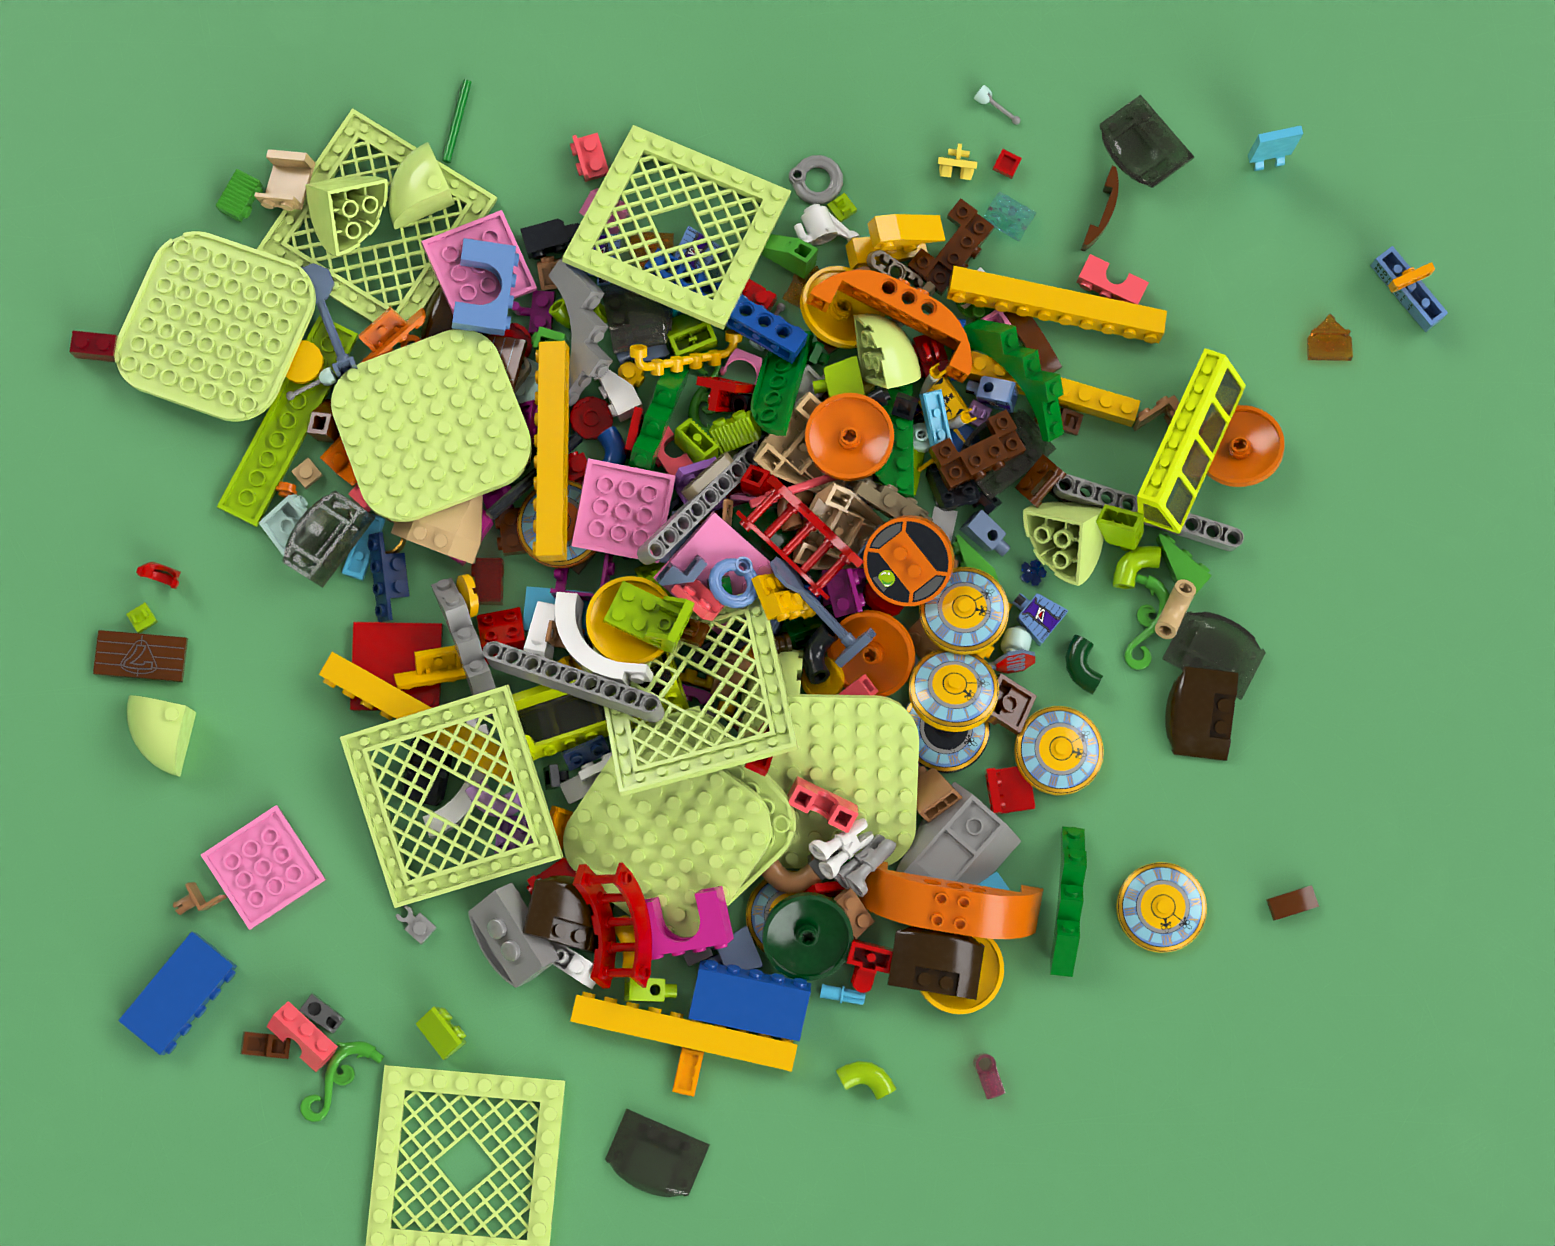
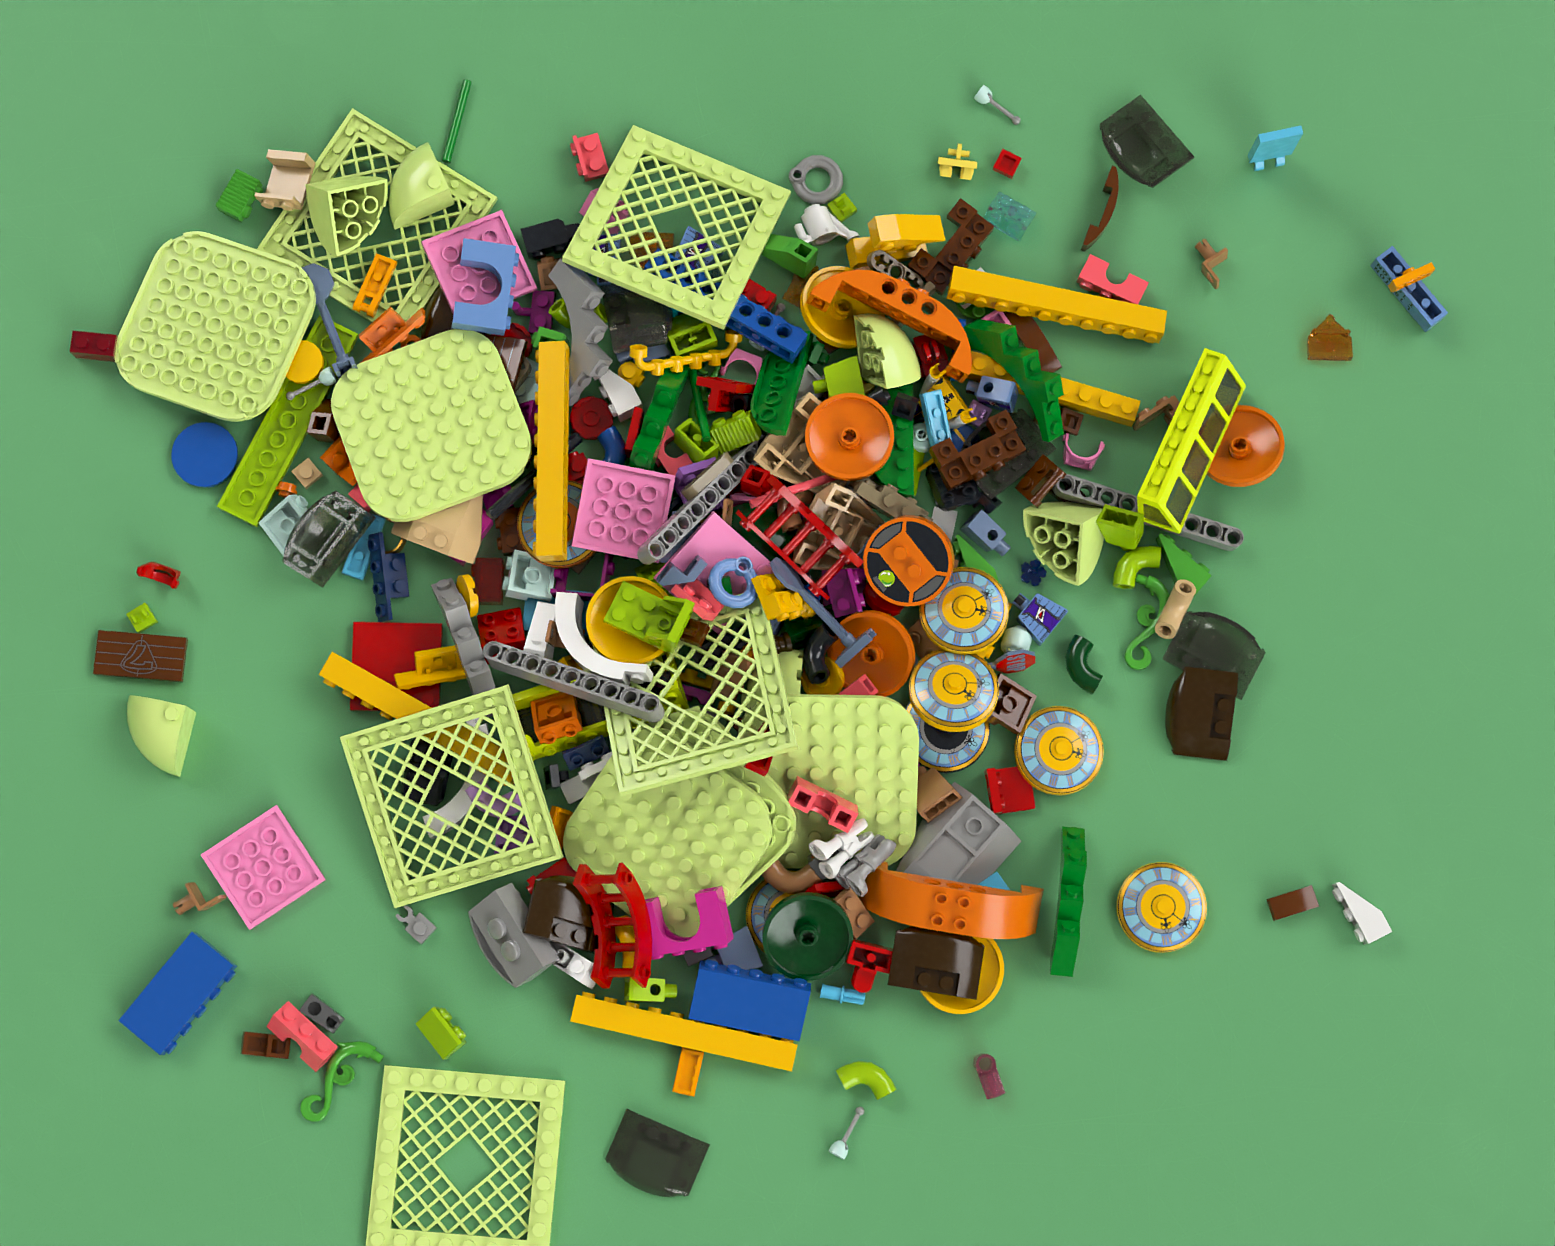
(204, 455): none -> blue tile
(375, 284): none -> light orange plate
(527, 578): none -> light aqua plate
(555, 717): none -> orange plate
(699, 405): none -> green bar
(840, 1148): none -> hinge
(1080, 462): none -> bright pink helmet
(1211, 260): none -> medium nougat bracket
(1366, 918): none -> white slope

